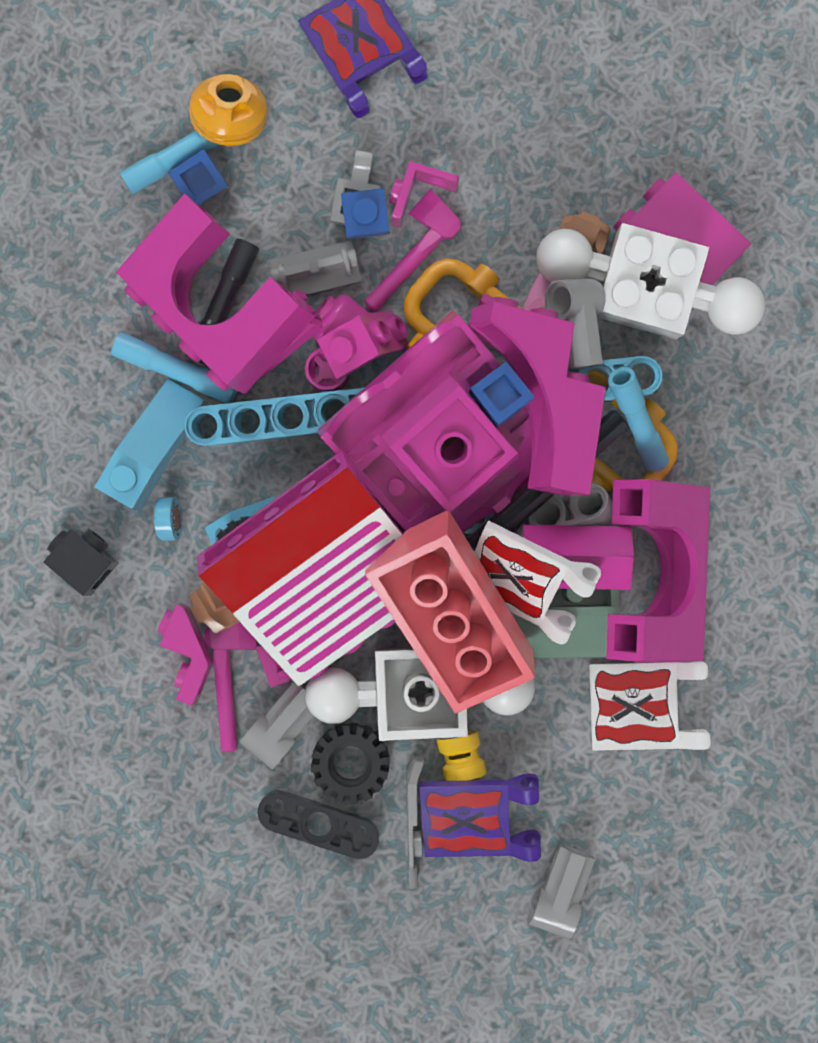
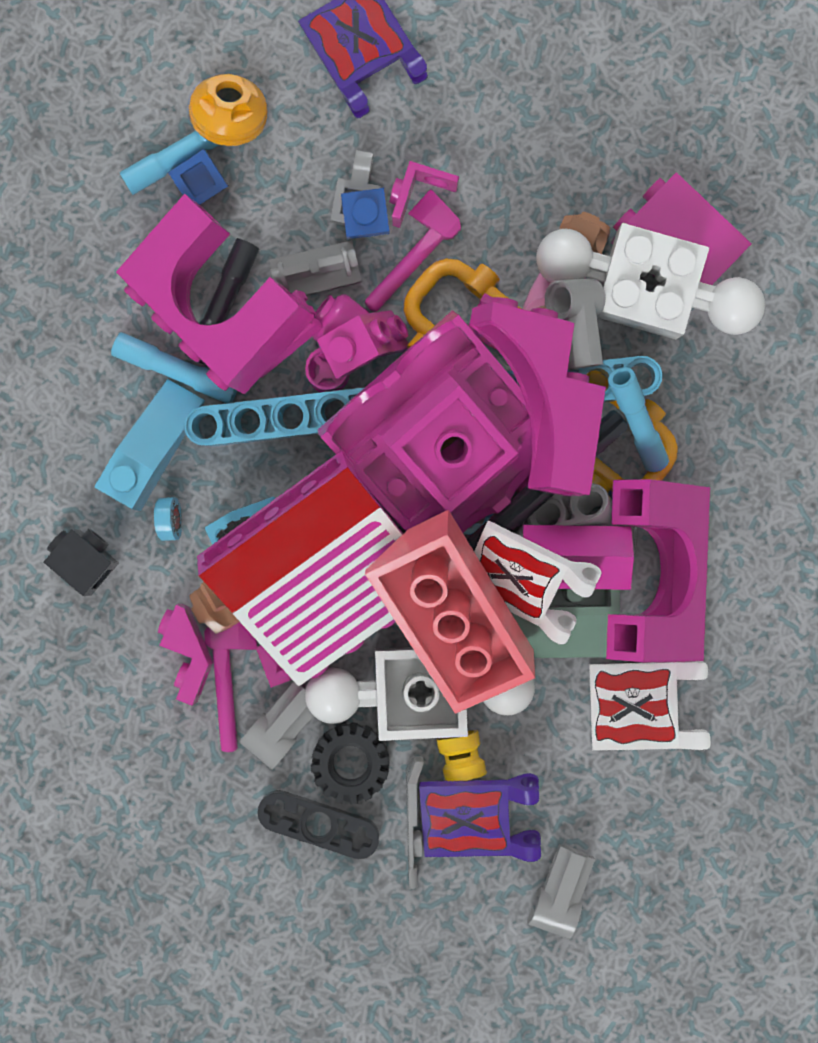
(501, 394): blue plate -> none

